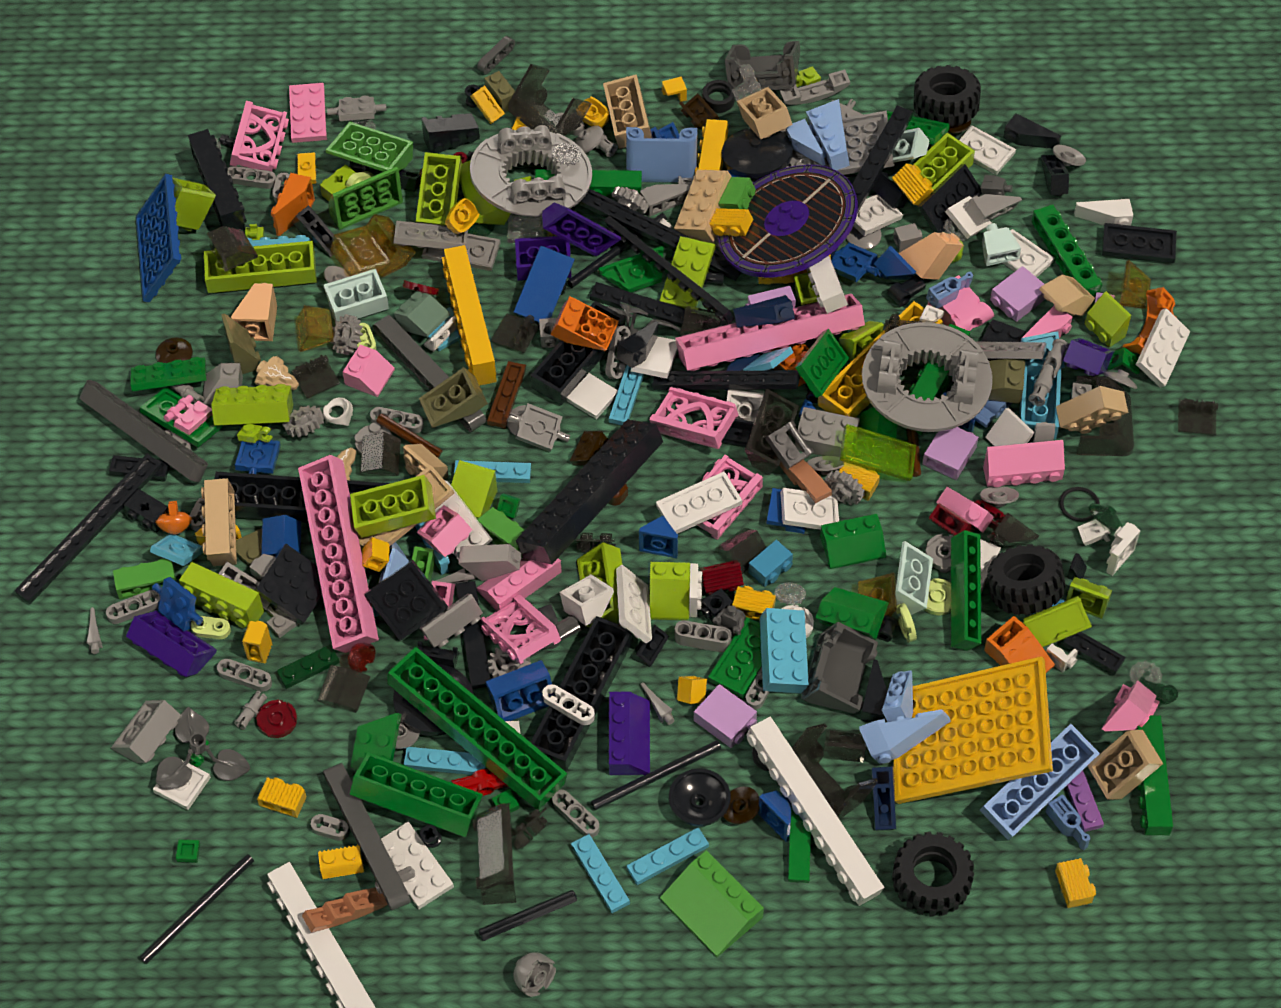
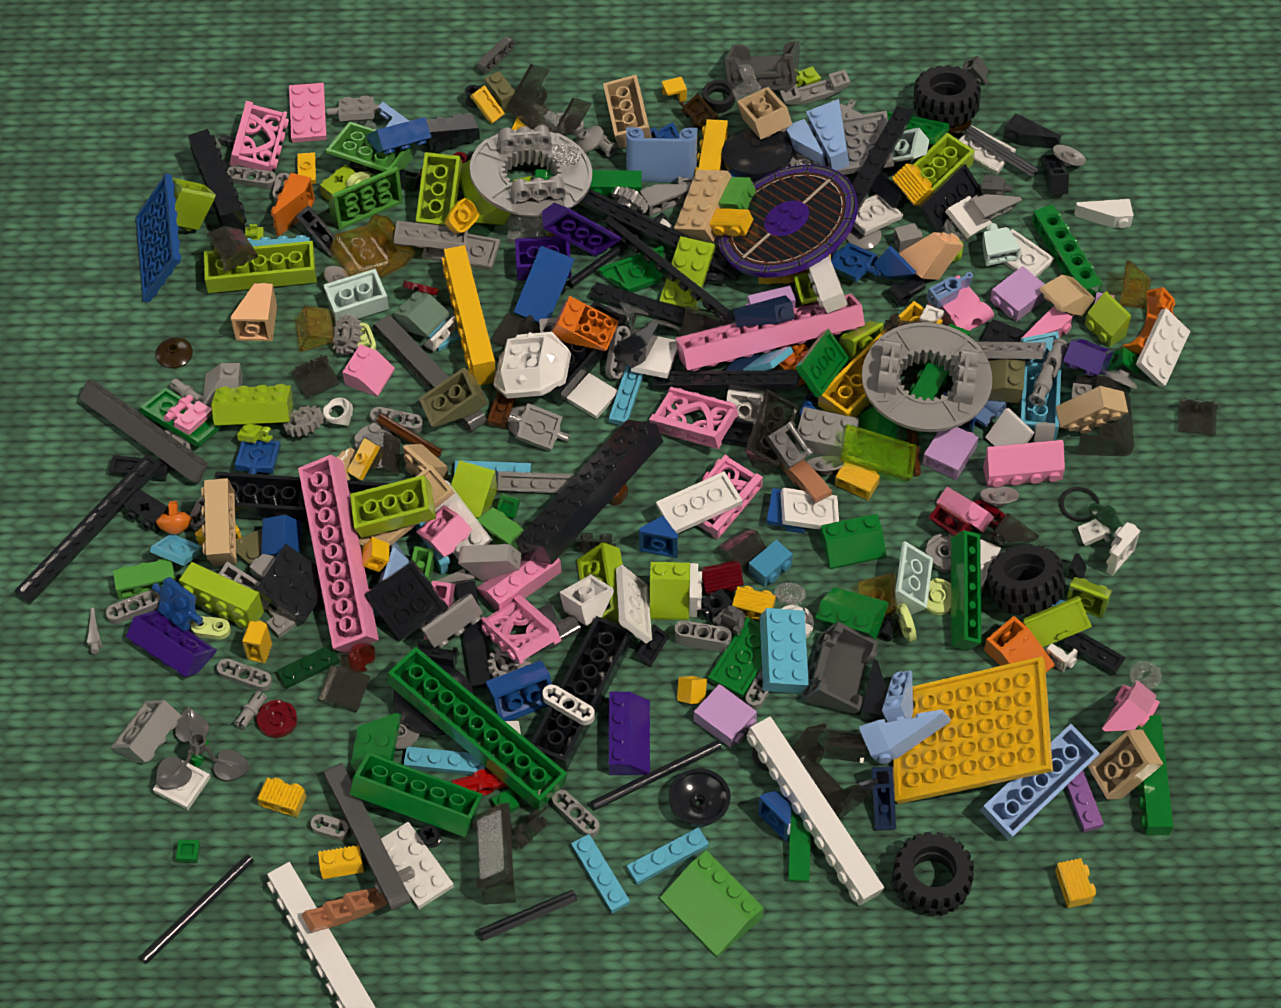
(168, 374): green plate -> none
(241, 345): olive slope -> none
(274, 373): tan rock -> none
(363, 459): none -> yellow plate
(387, 112): none -> light blue slope
(400, 136): none -> blue slope
(532, 365): none -> white piece
(532, 481): none -> light grey tile
(533, 973): light grey cylinder -> none
(588, 446): dark brown bracket -> none
(597, 114): yellow piece -> none
(662, 710): light grey piece -> none
(741, 798): dark brown dish -> none
(844, 487): light grey gear -> none
(978, 68): none -> dark grey piece
(1001, 151): none -> black axle
(1062, 813): medium blue piece -> none
(1139, 243): black plate -> none
(1158, 689): clear green connector -> none

